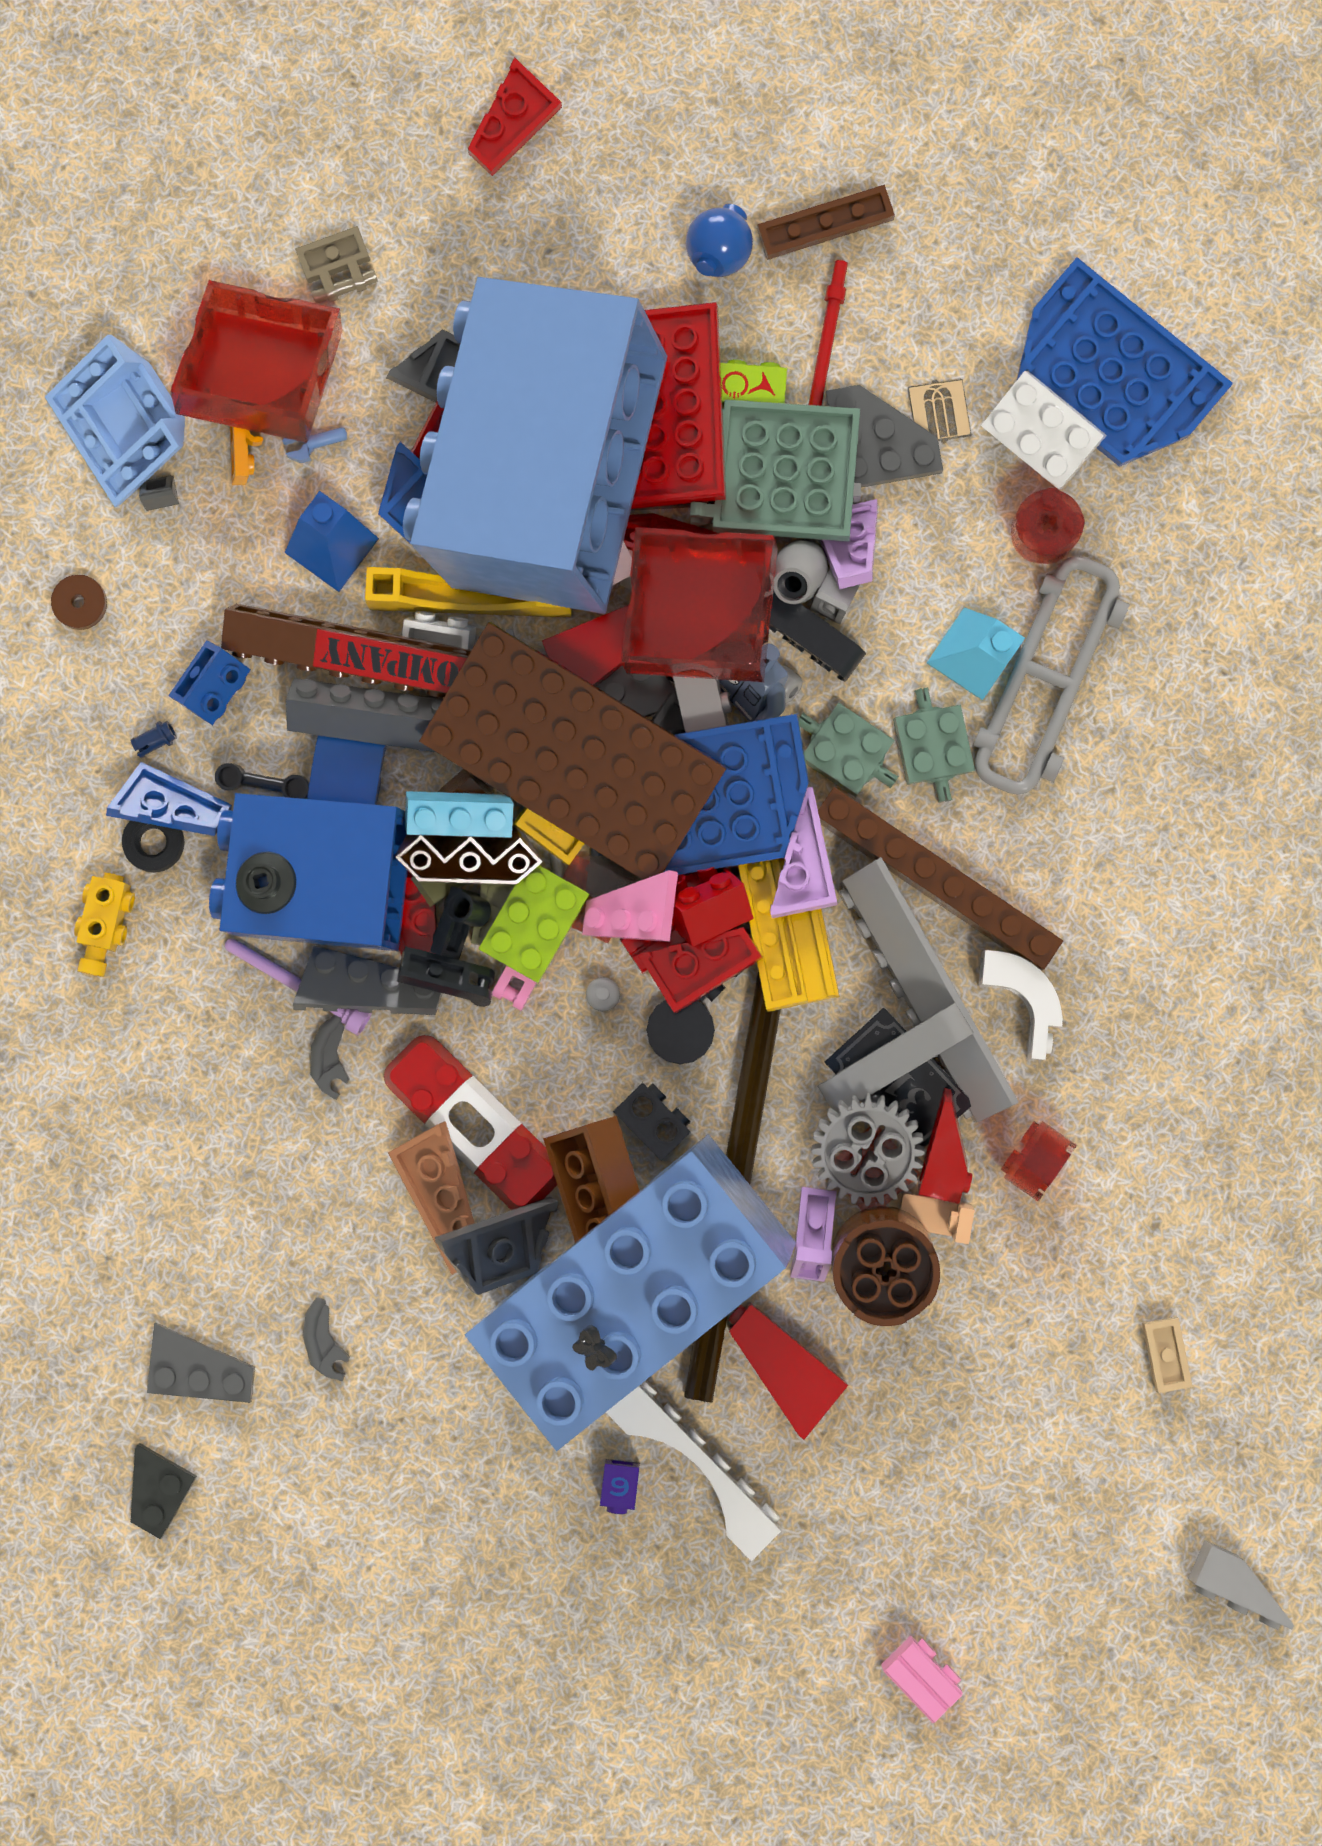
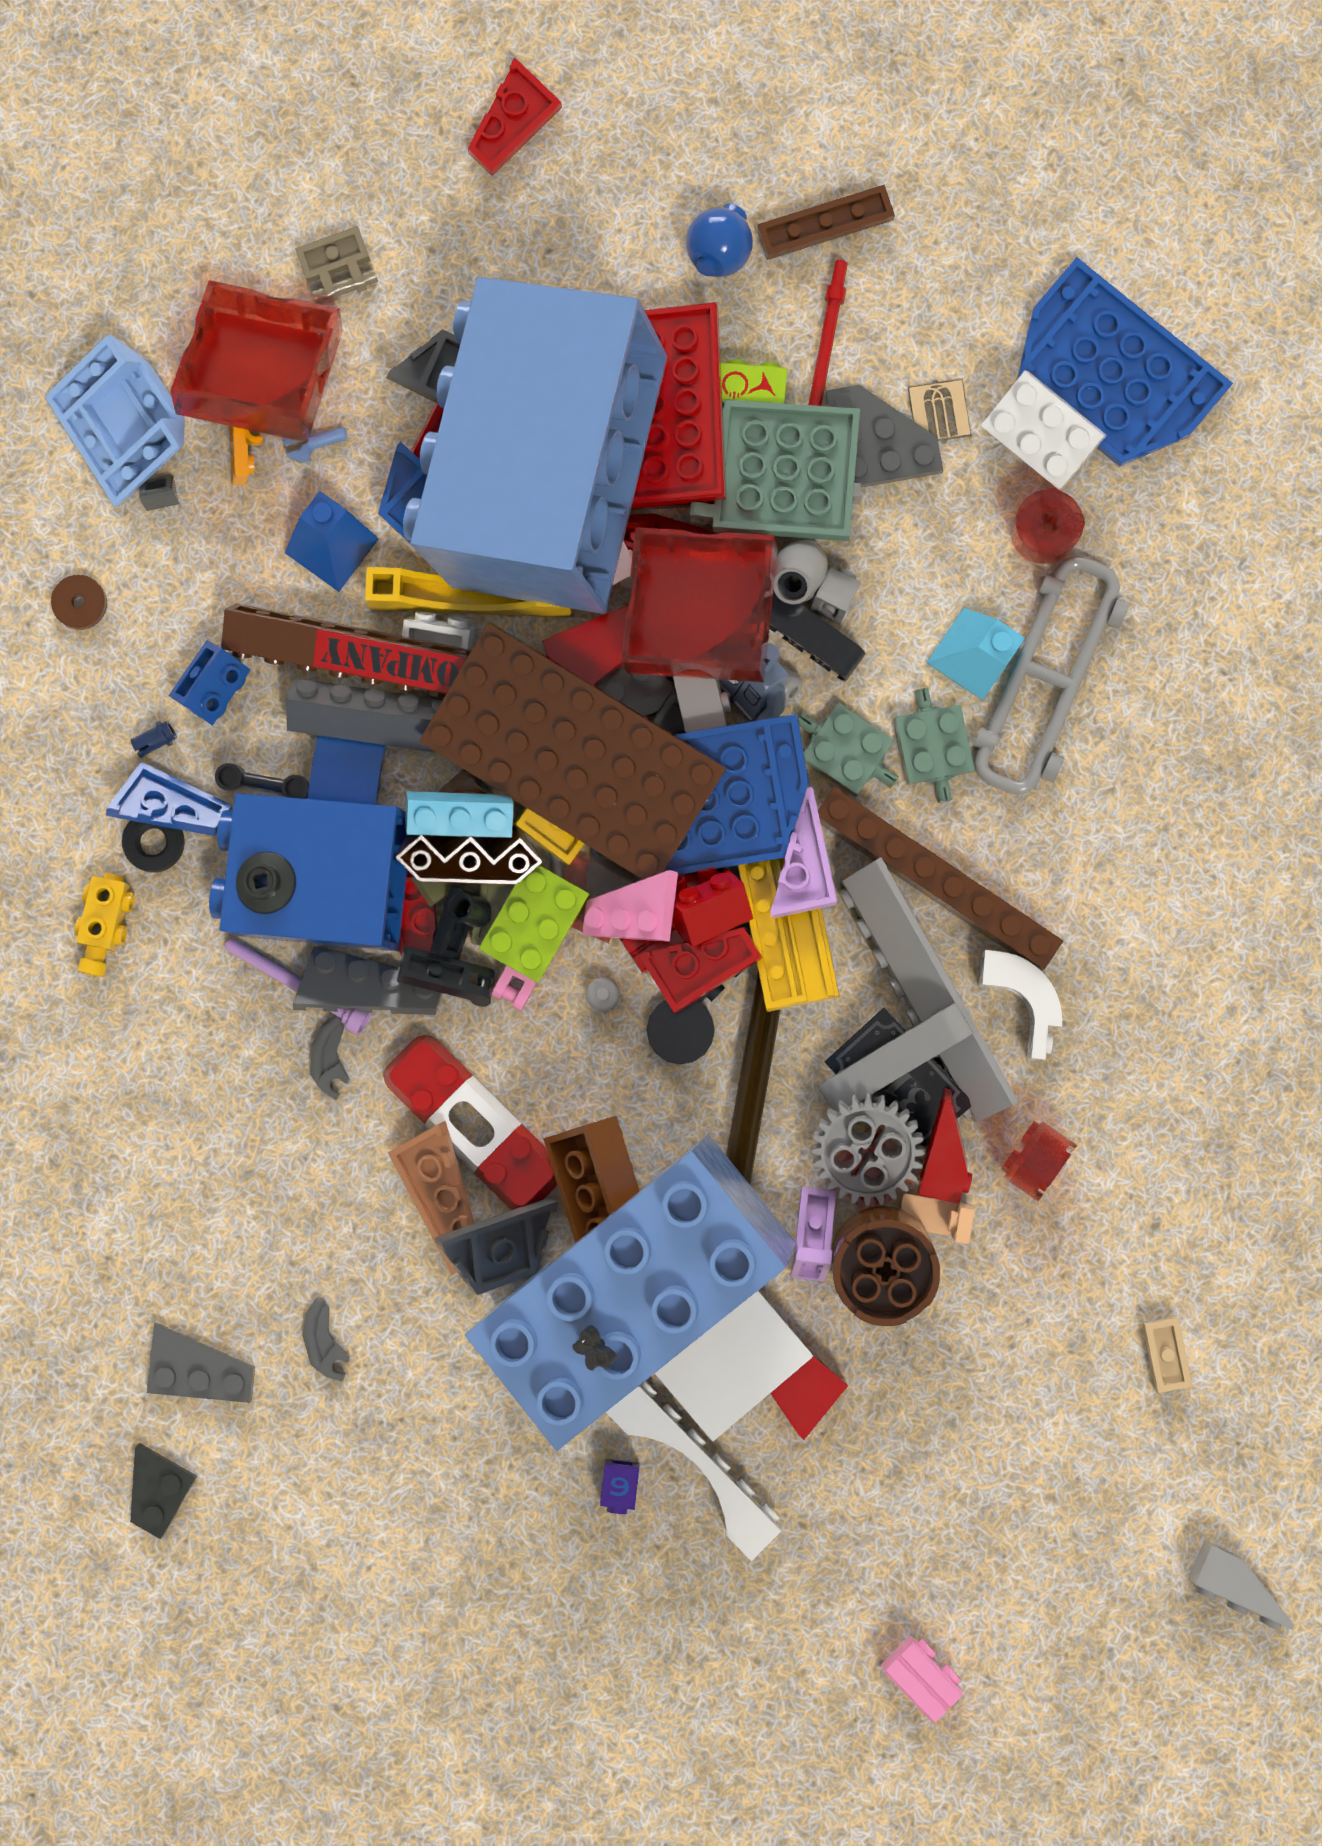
(646, 1127): black brick -> none
(734, 1365): none -> white sticker
(854, 559): lavender wing -> none

